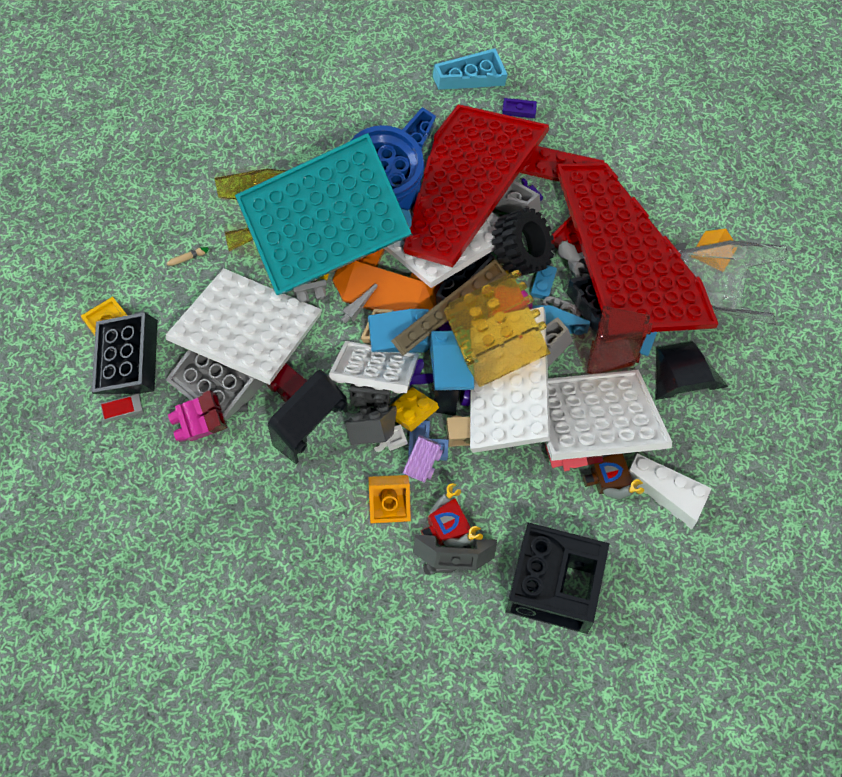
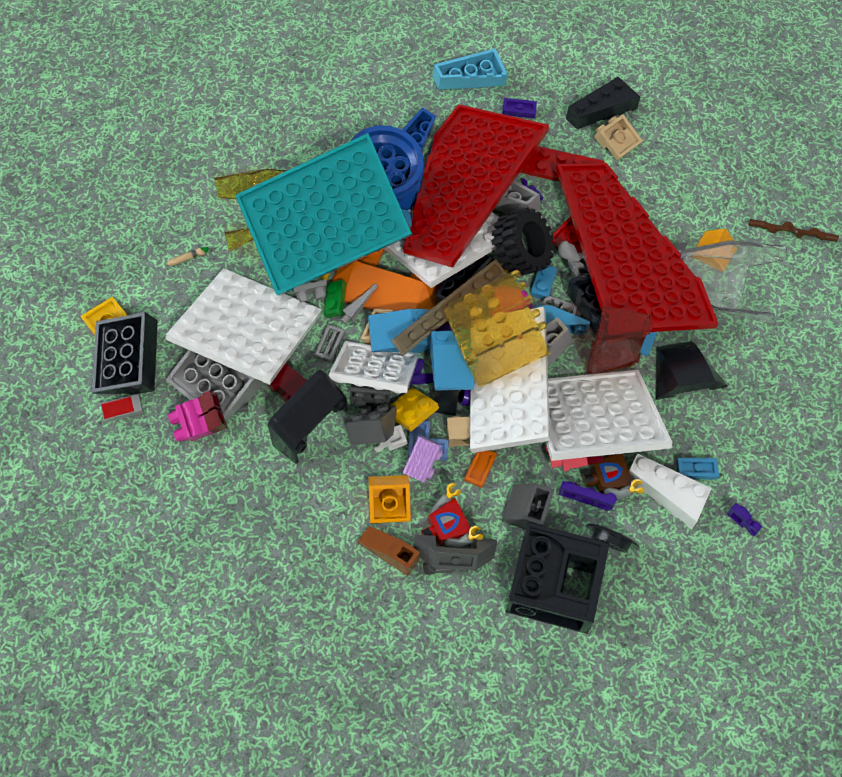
(318, 354): none -> light grey tile
(335, 298): none -> green plate
(390, 549): none -> dark orange slope
(480, 468): none -> orange tile
(528, 504): none -> dark grey slope
(587, 496): none -> dark purple plate
(607, 101): none -> black wedge
(617, 540): none -> black wheel
(618, 136): none -> tan plate
(698, 468): none -> dark azure plate
(743, 518): none -> dark purple plate
(789, 227): none -> reddish brown piece

